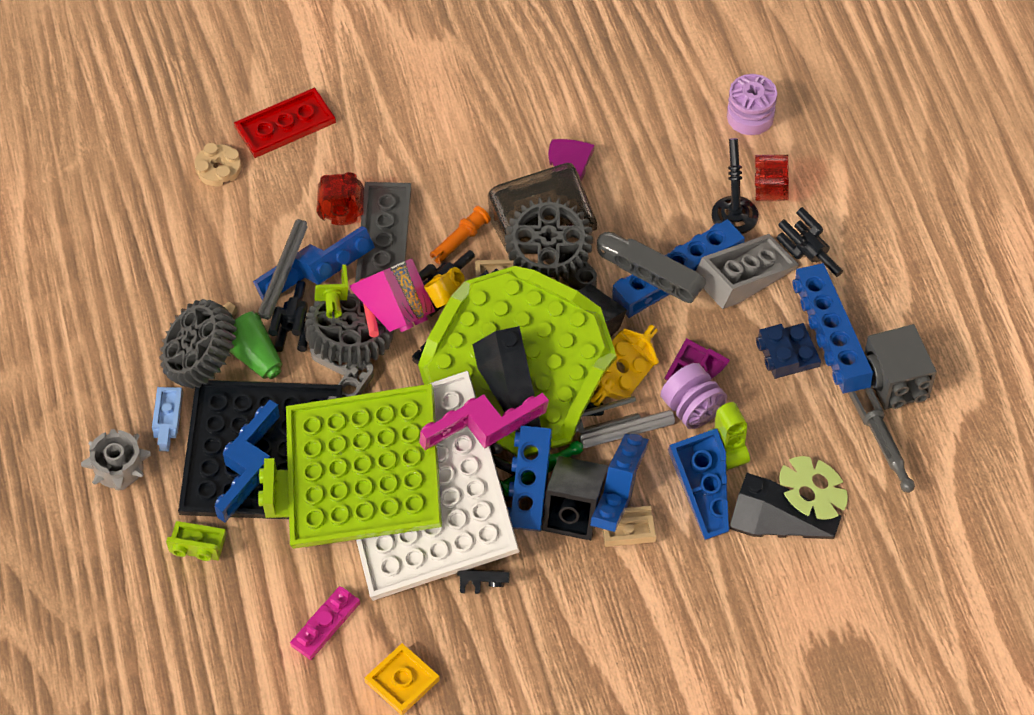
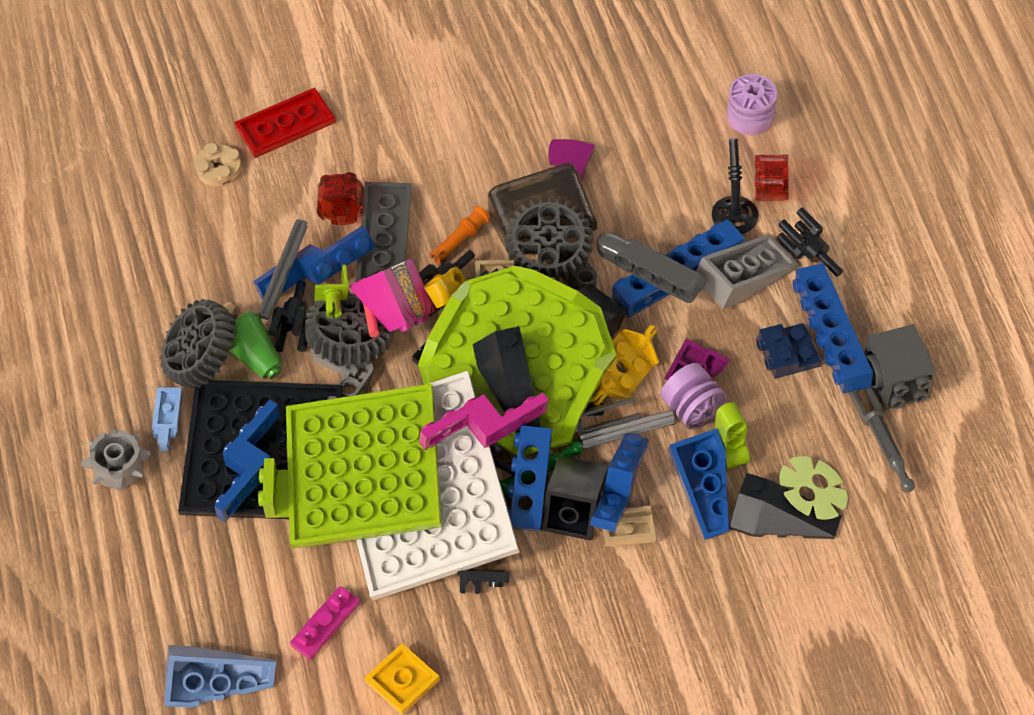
(196, 541): lime bracket -> none
(206, 675): none -> medium blue wedge

